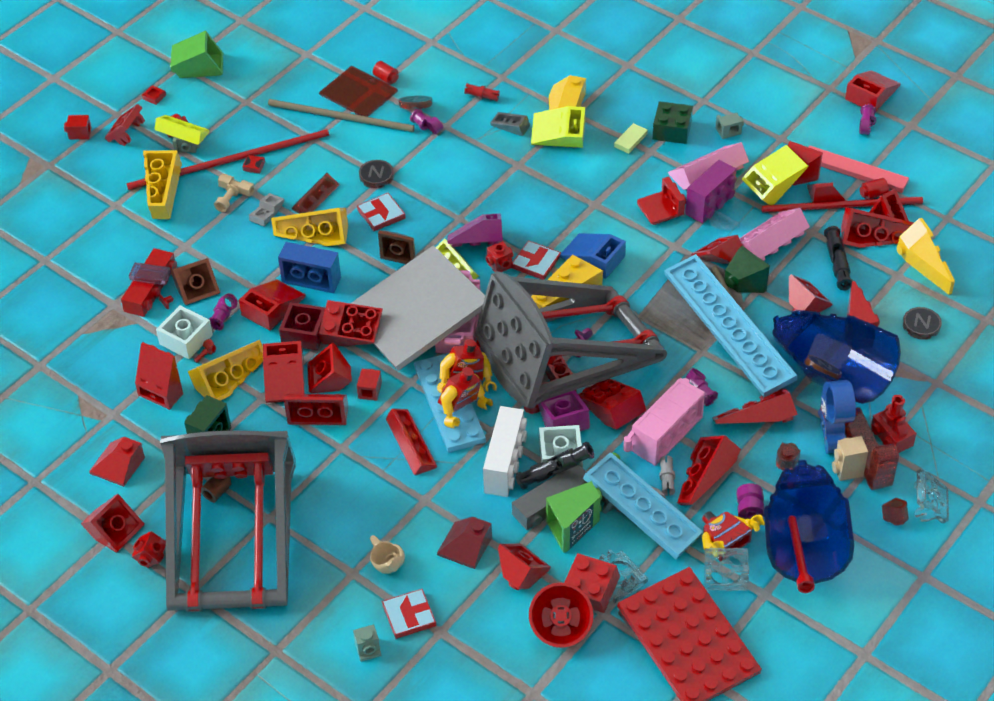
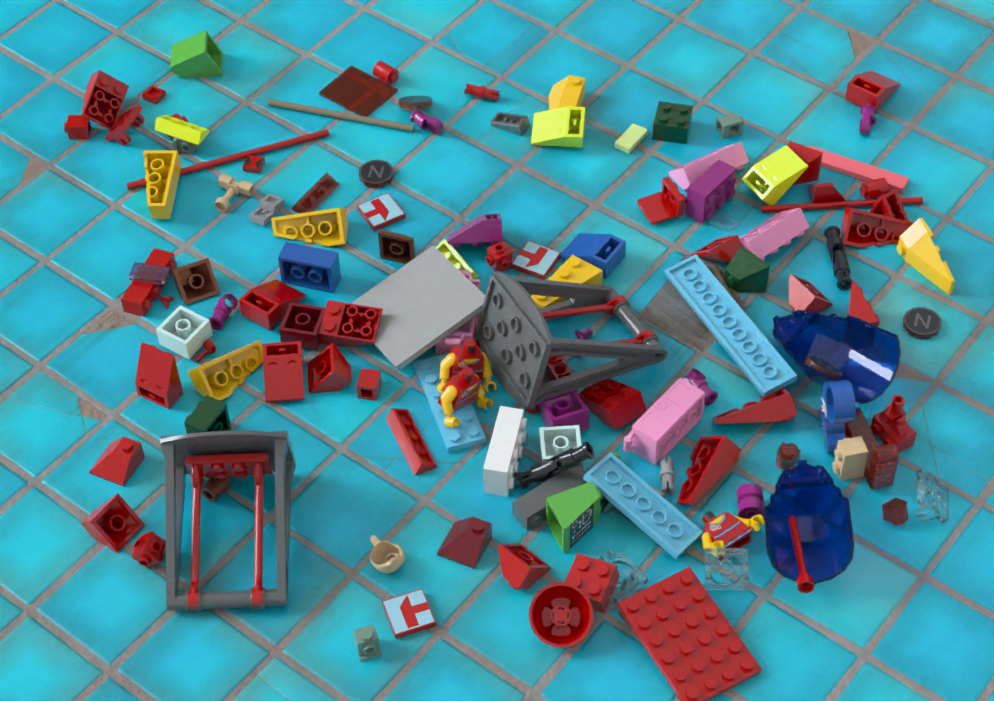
(103, 99): none -> red slope
(316, 409): red slope -> none

